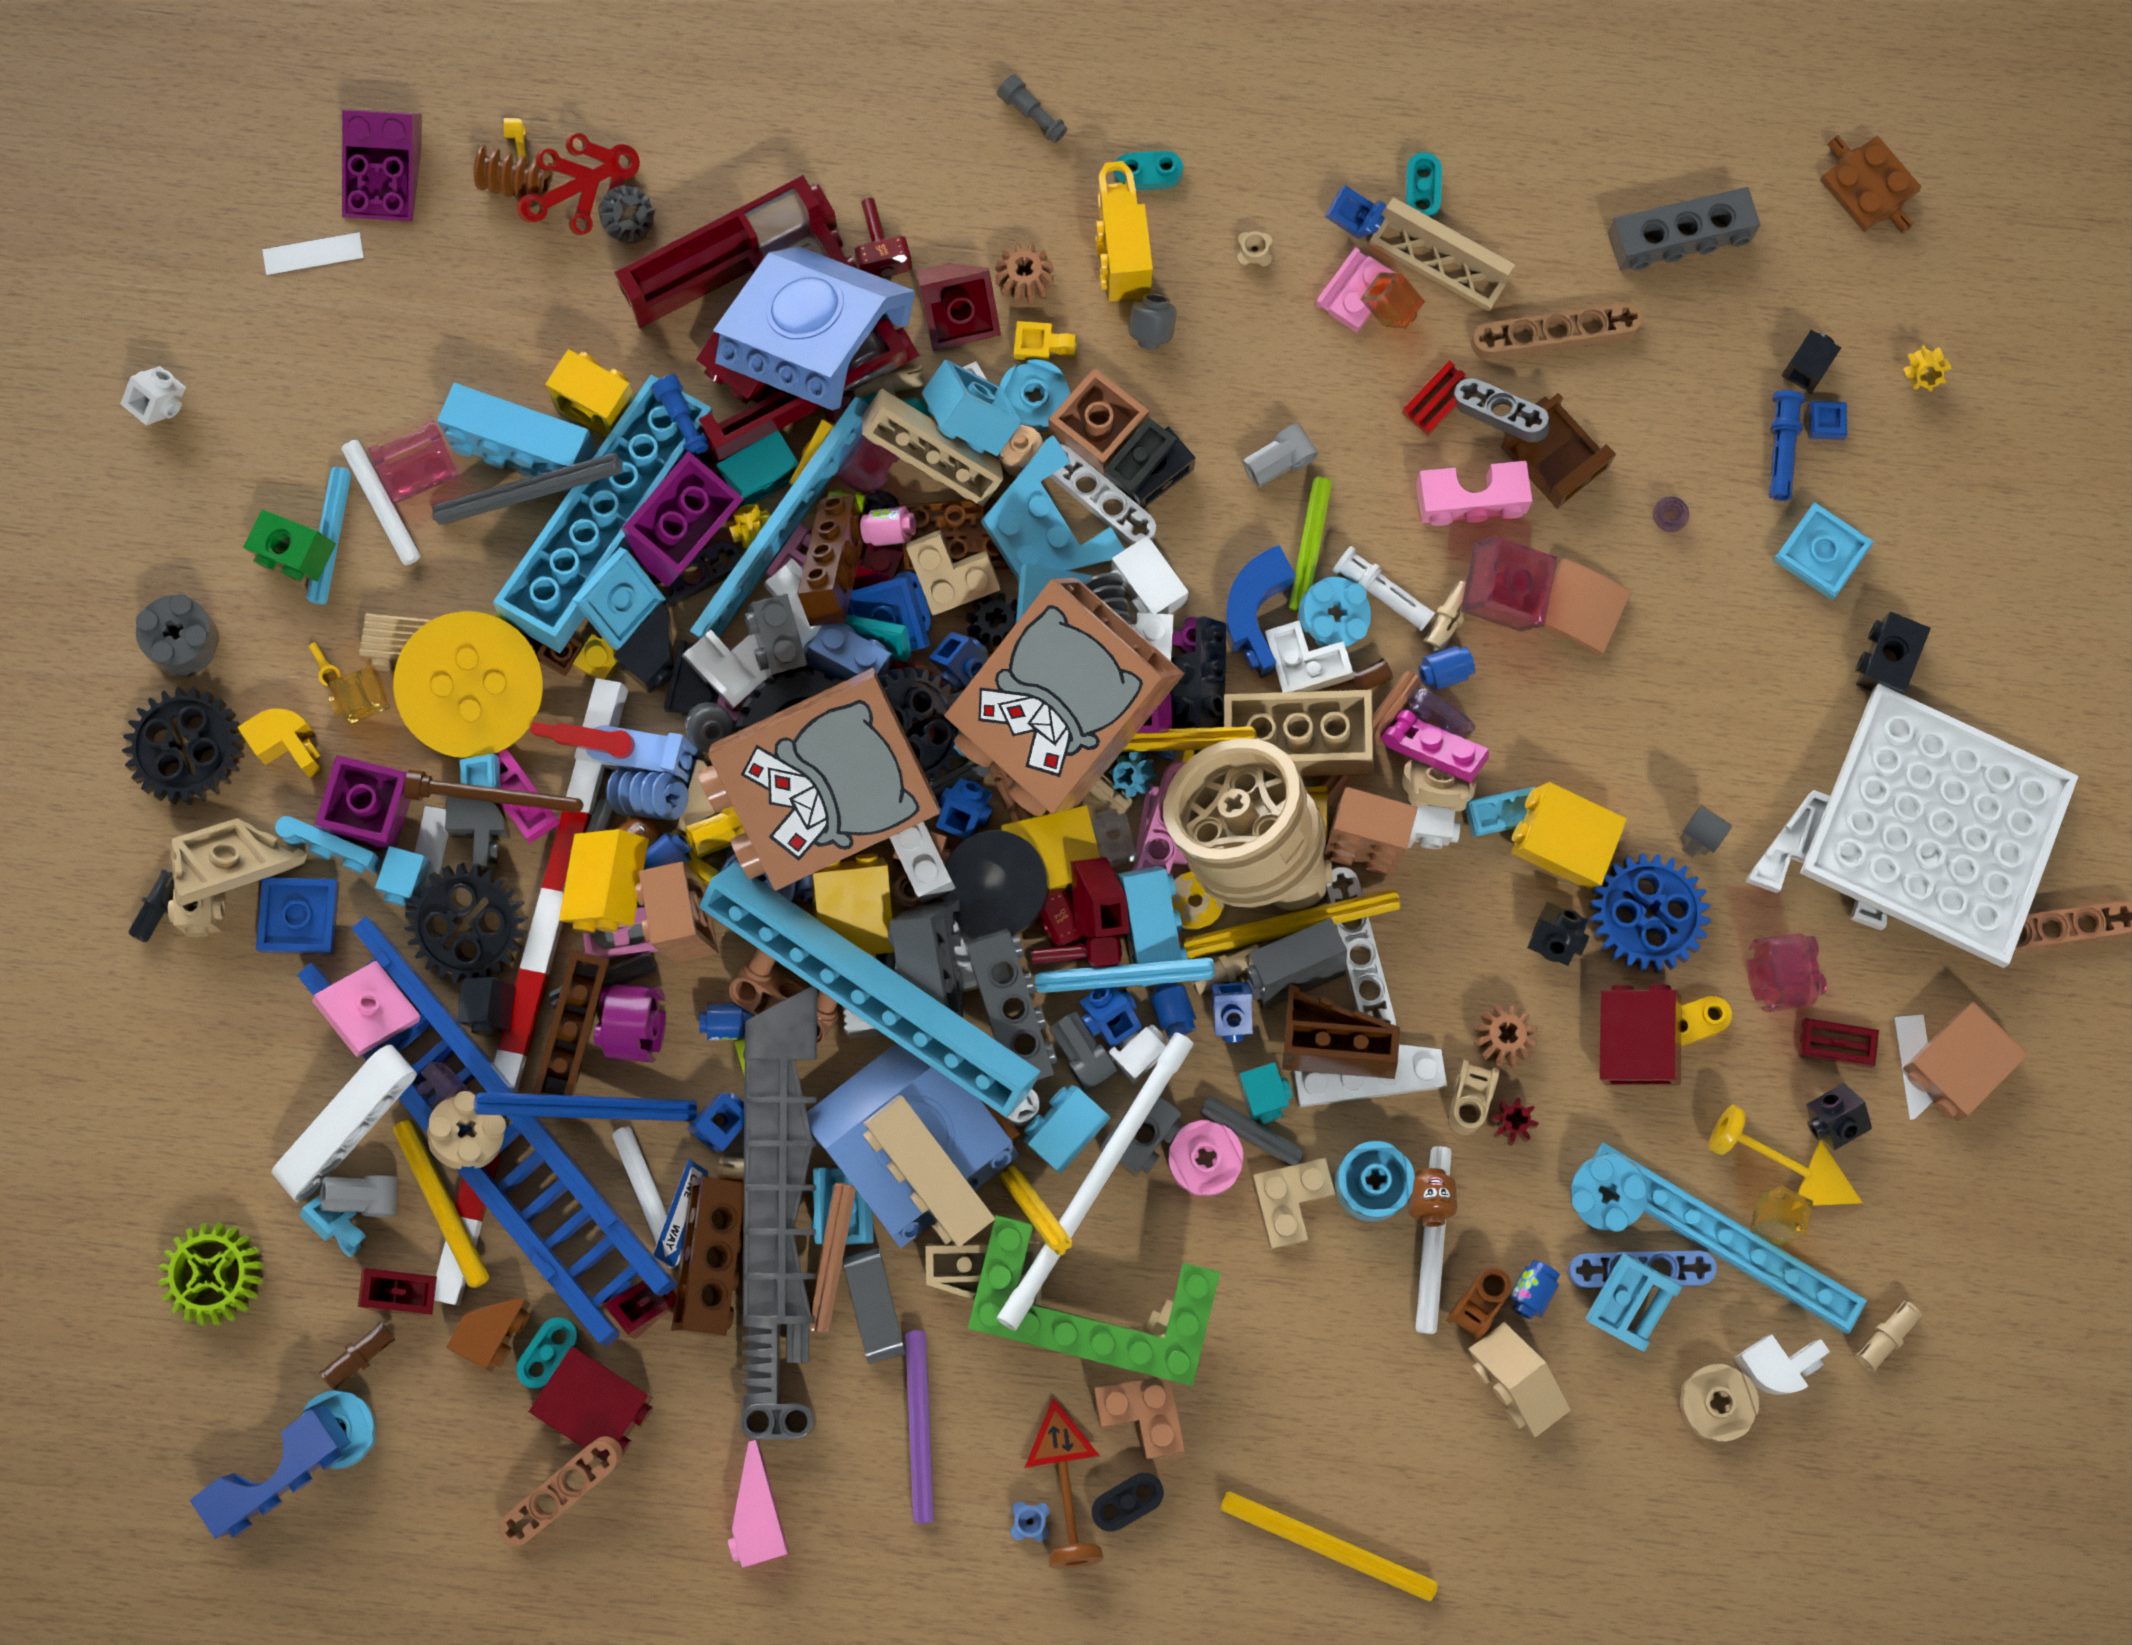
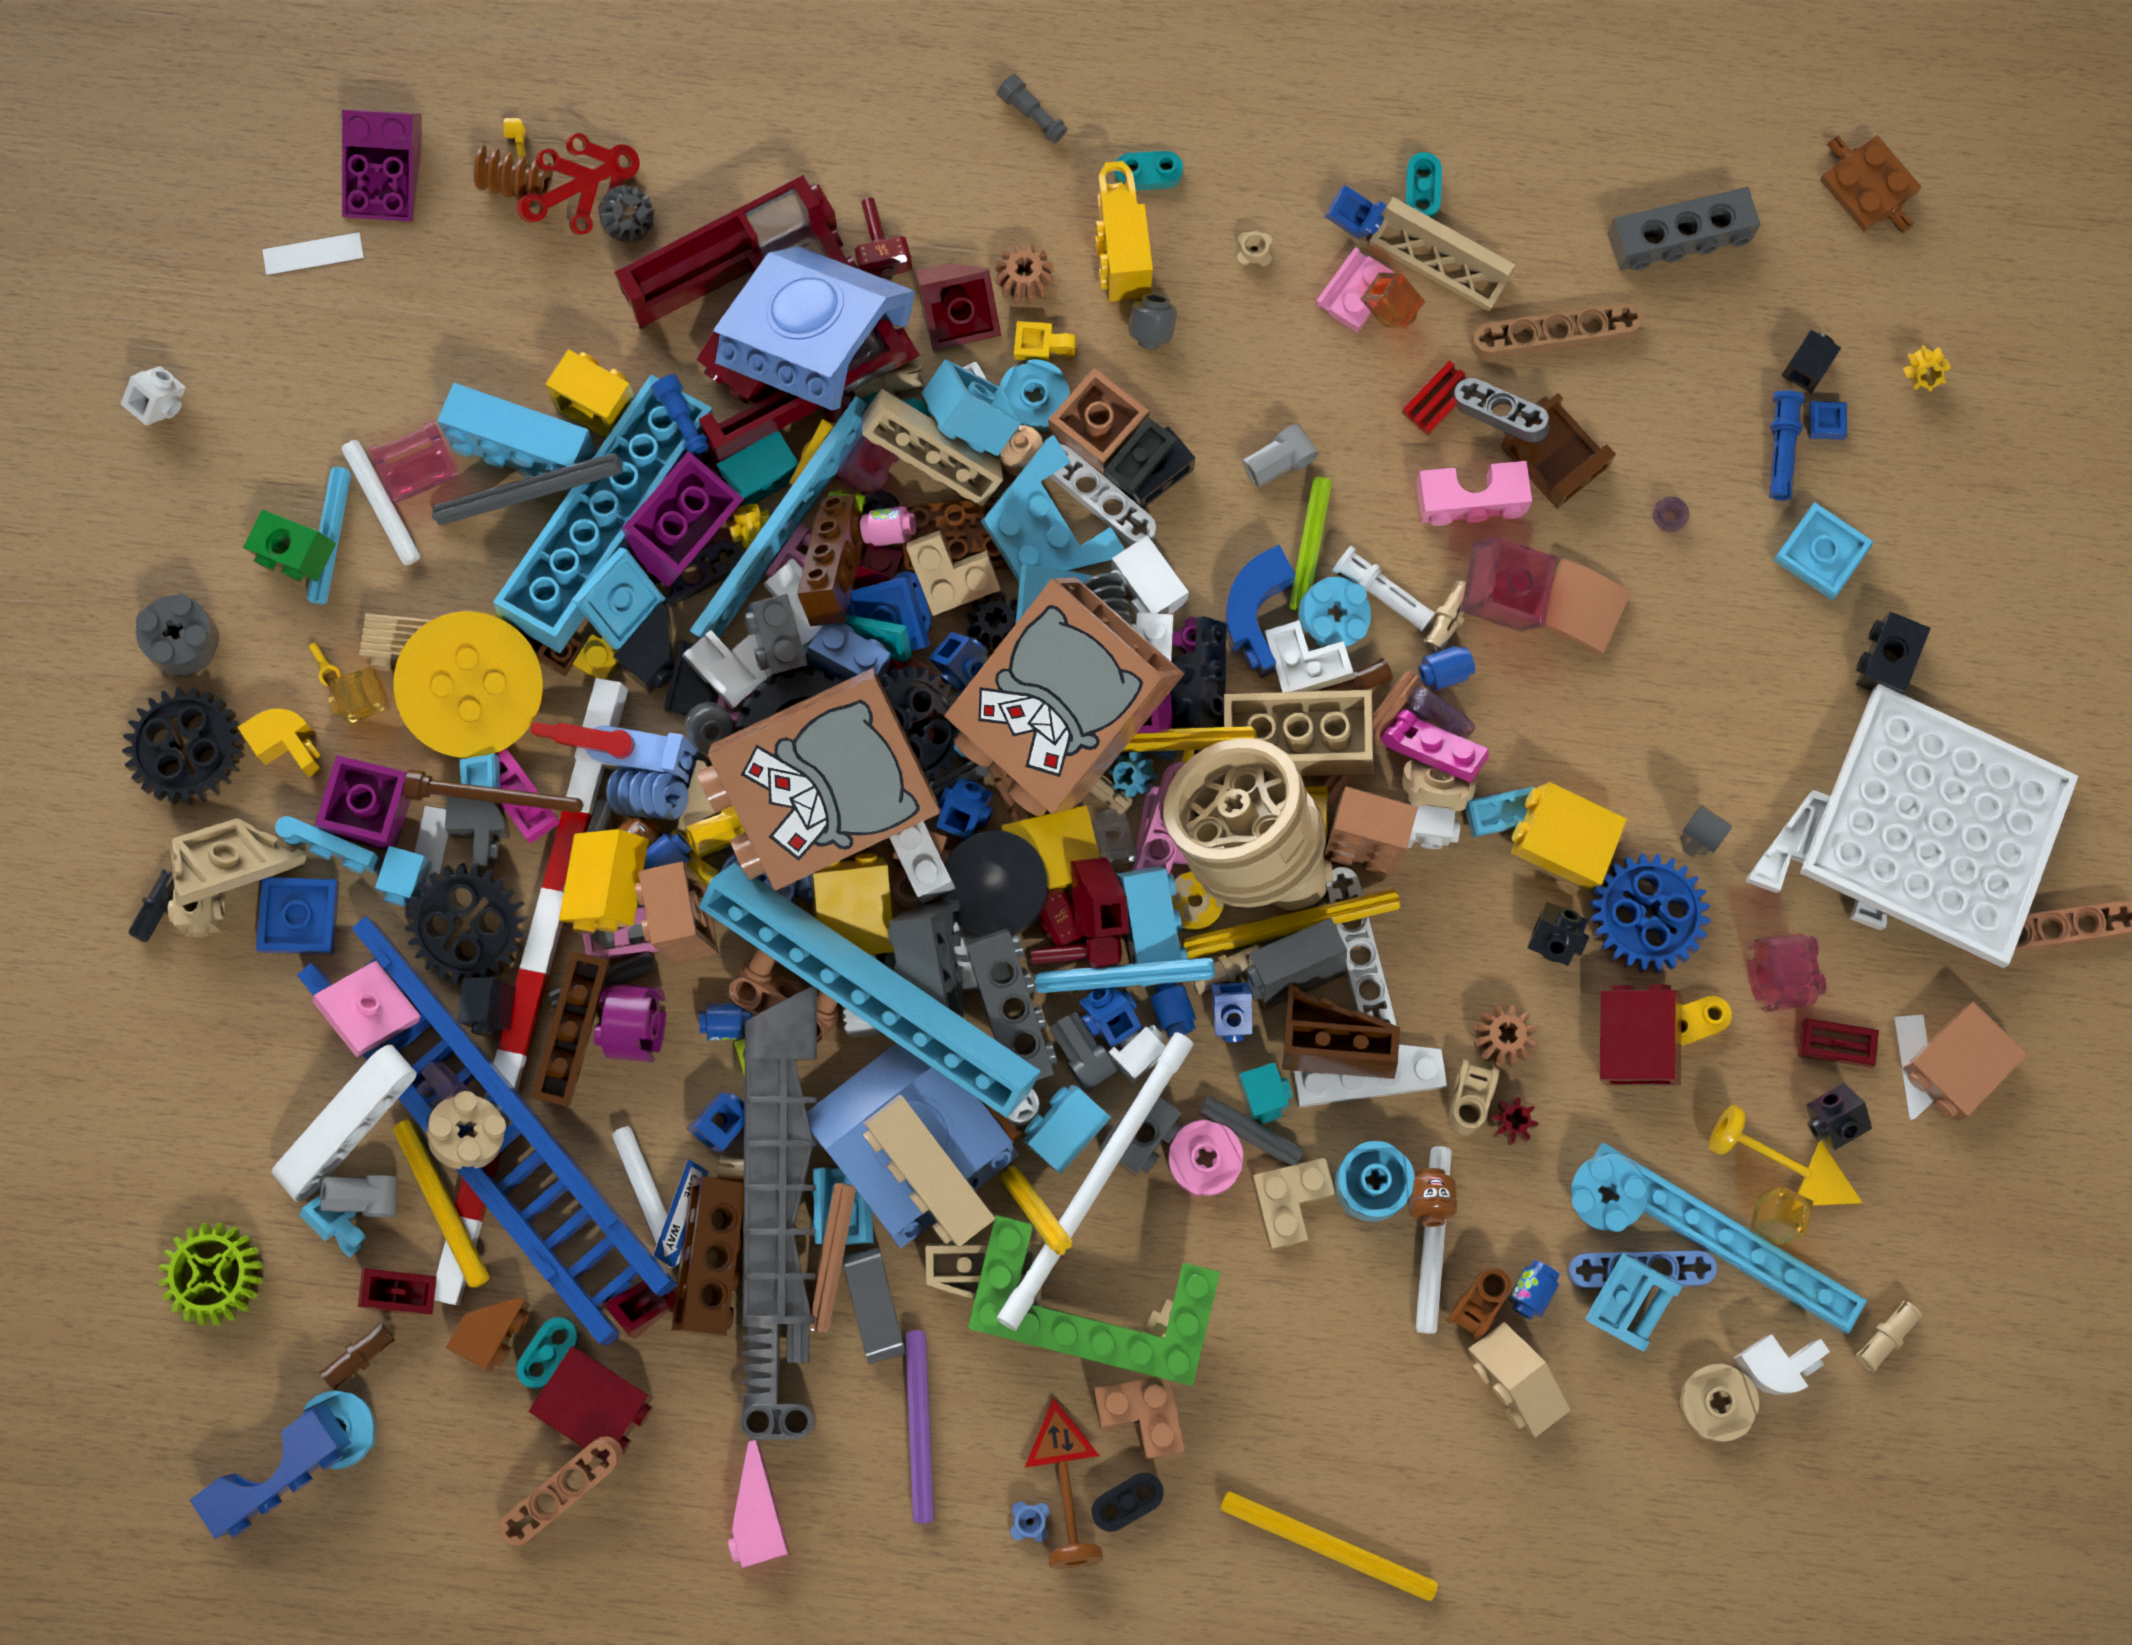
(584, 1107): blue axle -> none

